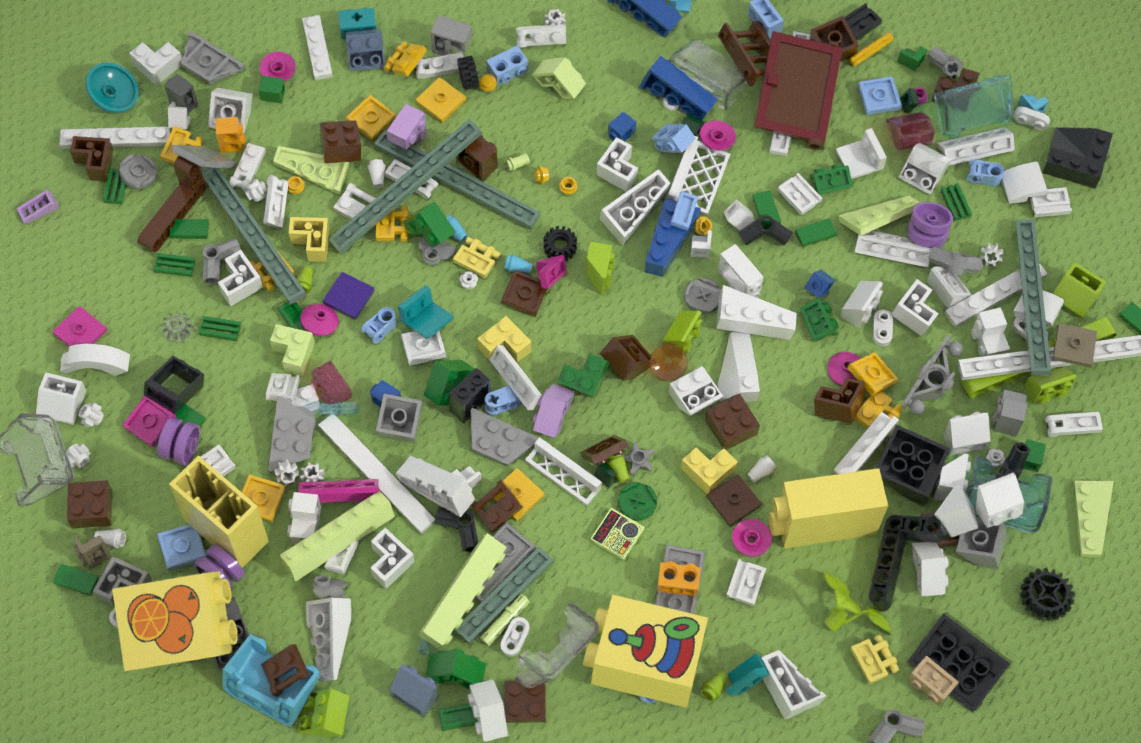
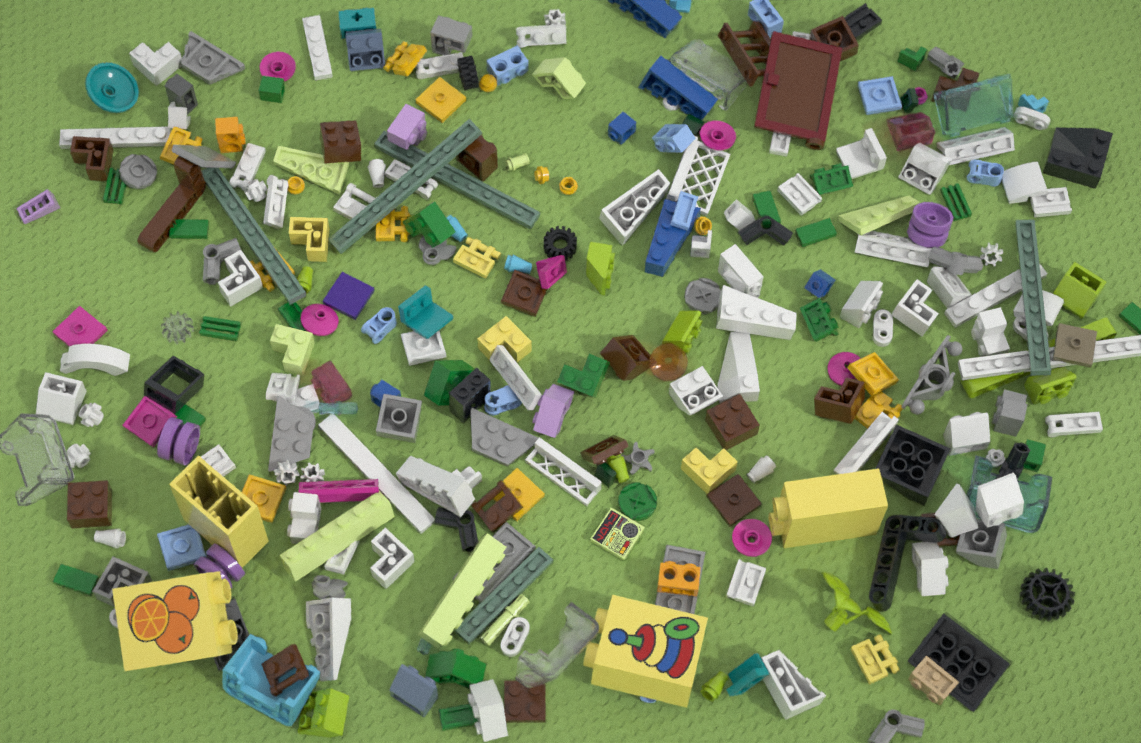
(92, 552): dark tan bracket -> none
(175, 261): green tile -> none
(230, 104): white slope -> none
(372, 117): yellow plate -> none
(468, 284): white plate -> none
(615, 166): white brick -> none
(871, 49): yellow axle -> none
(951, 474): white slope -> none
(1092, 511): yellowish green wing -> none

